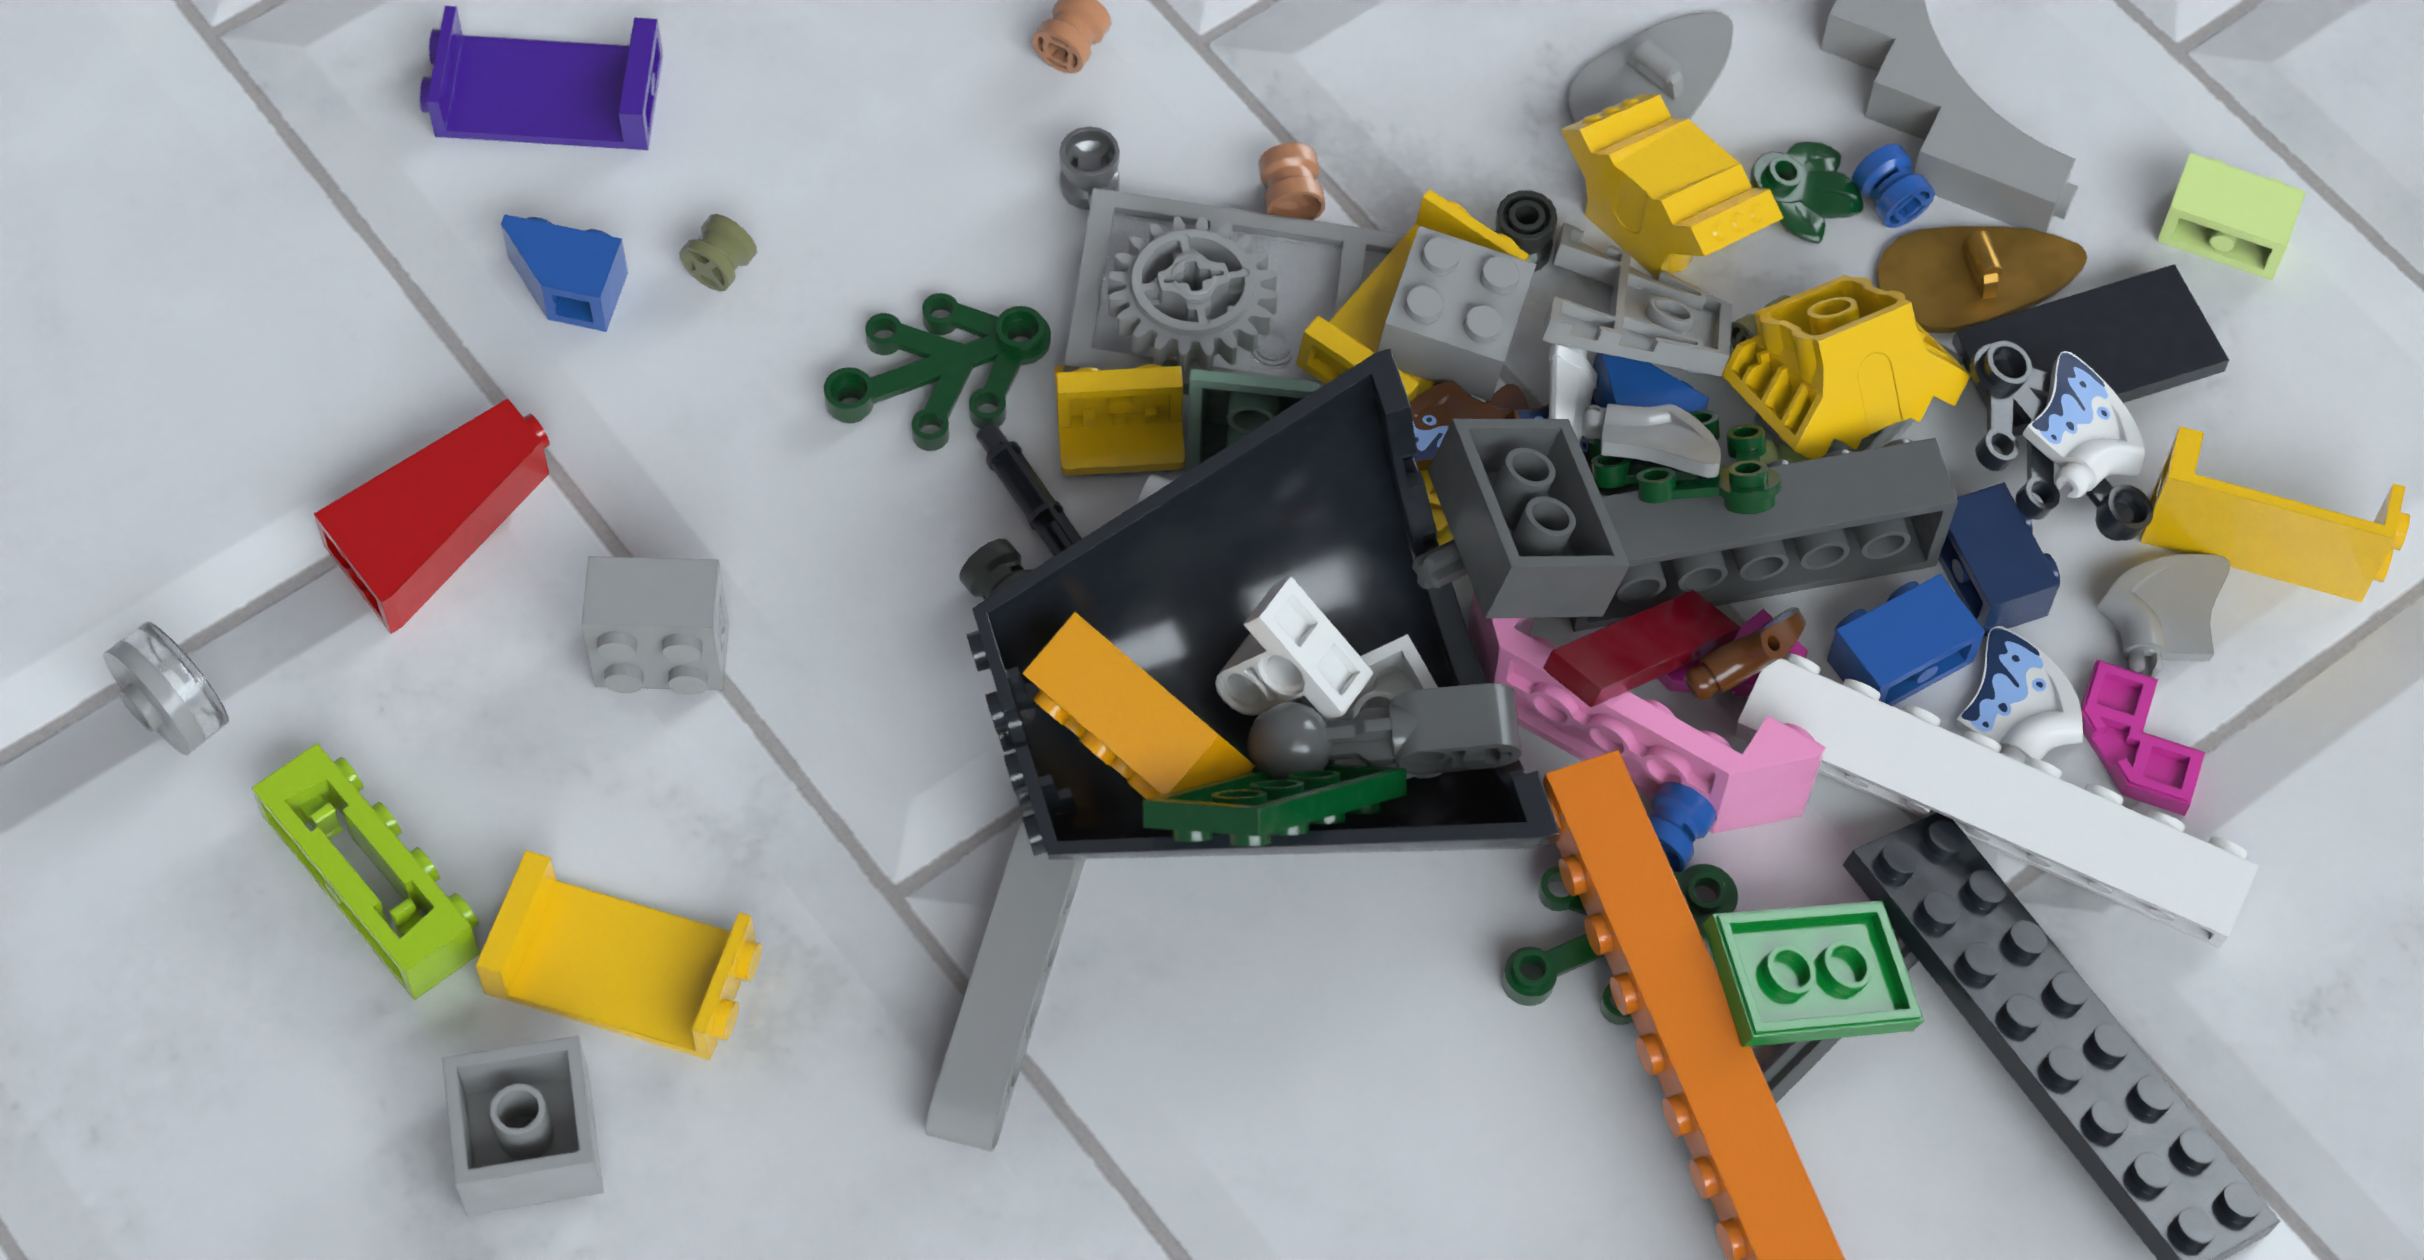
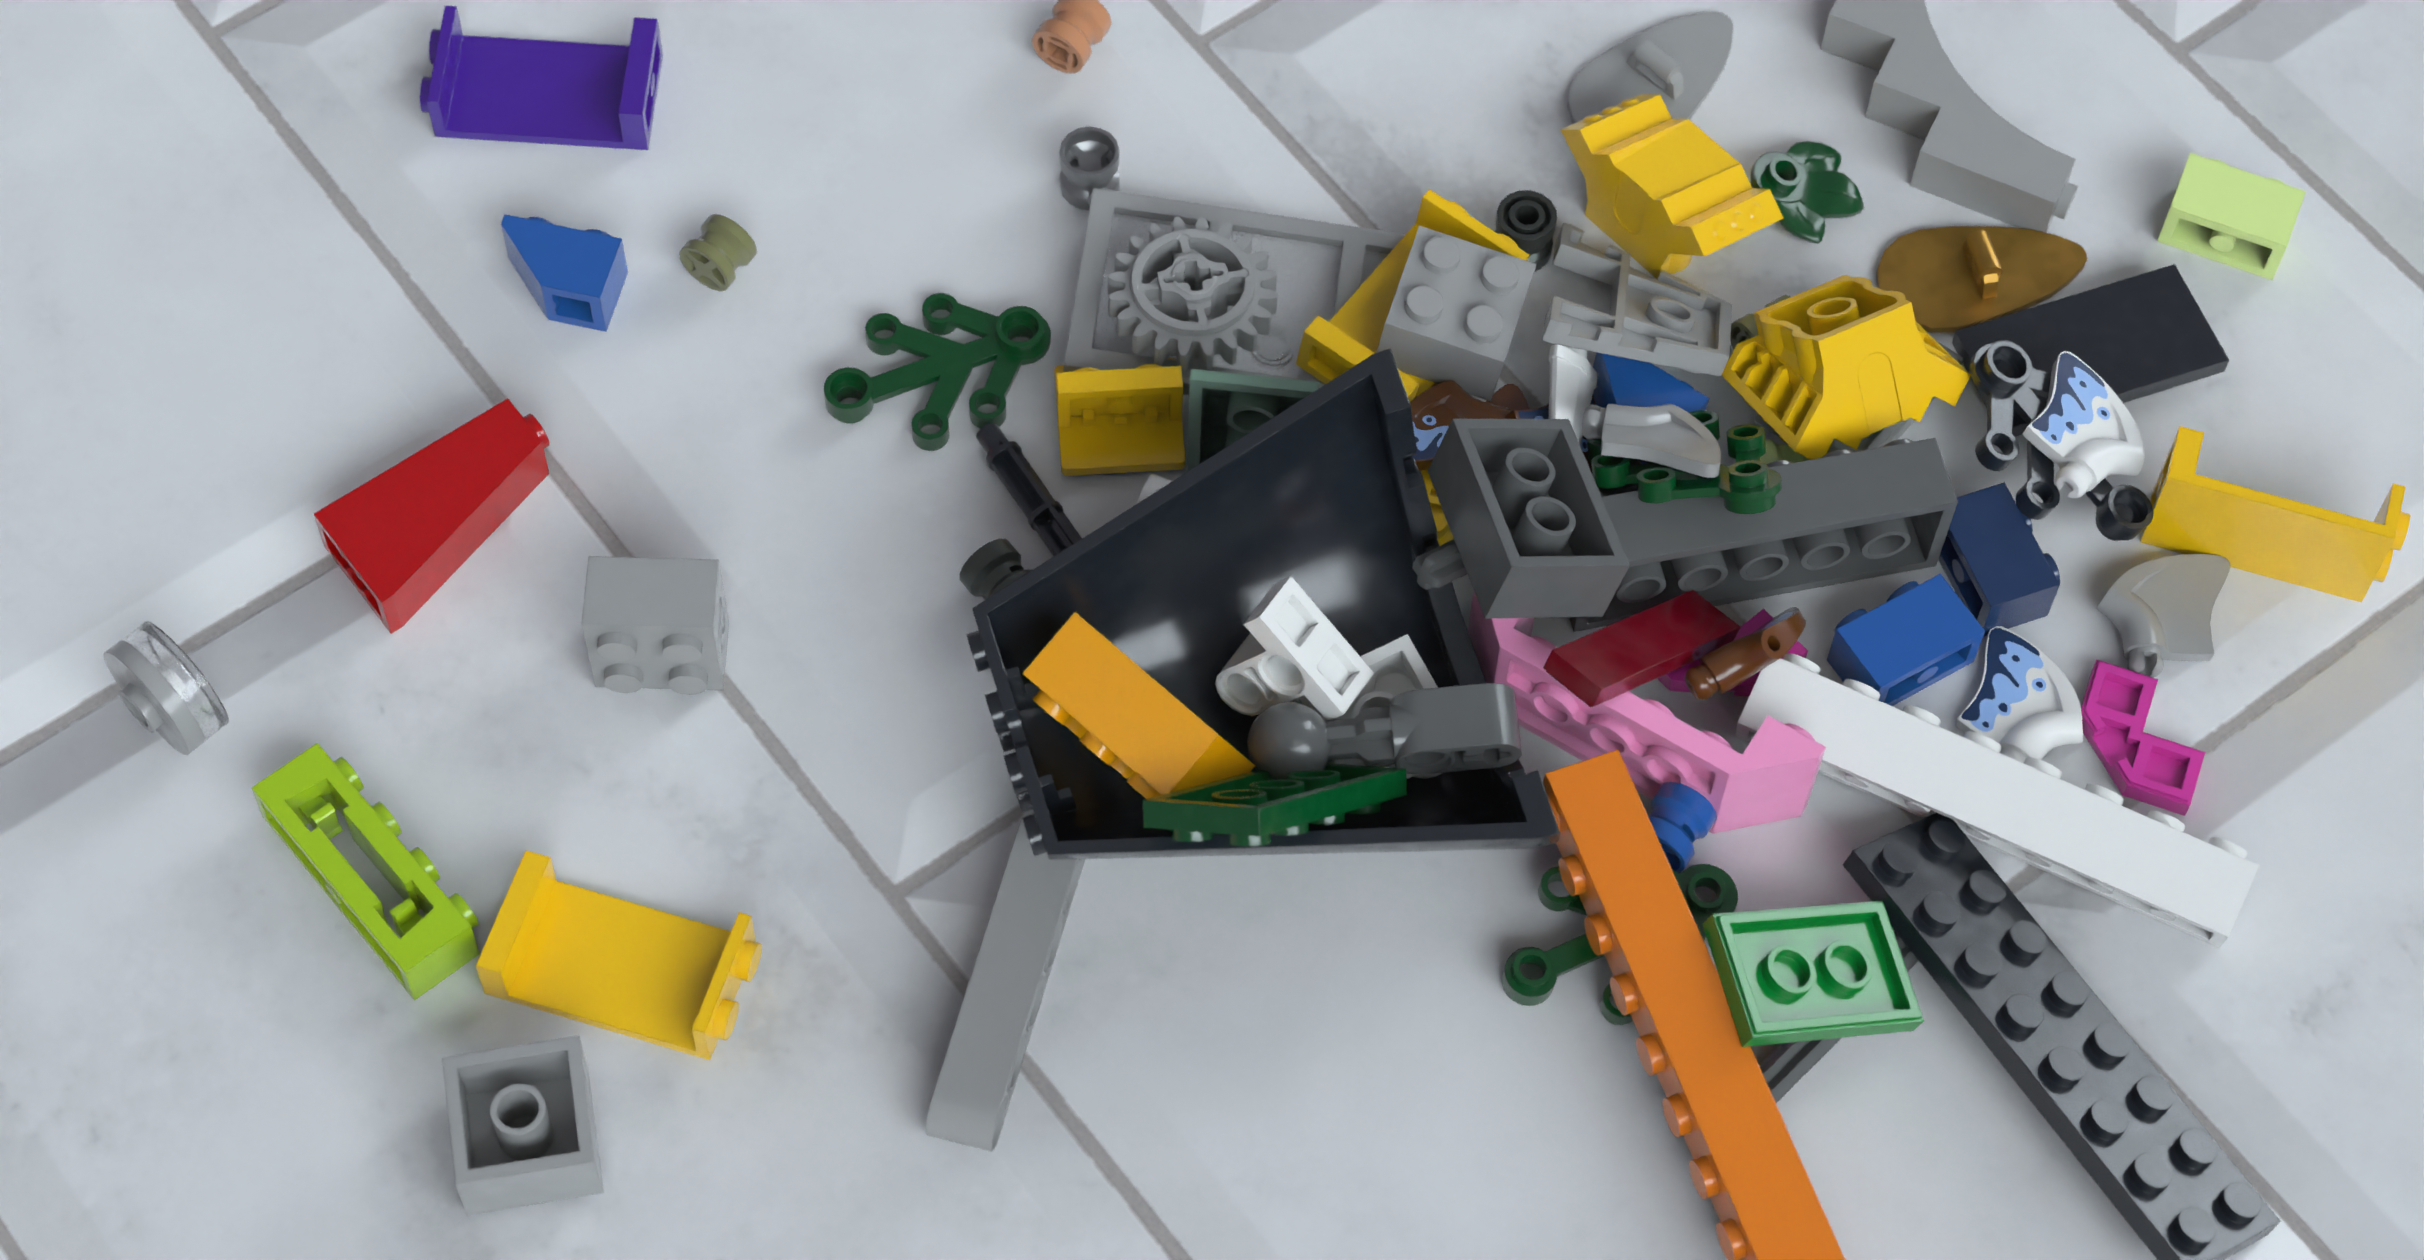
(1290, 177): nougat wheel -> none
(1893, 185): blue wheel -> none

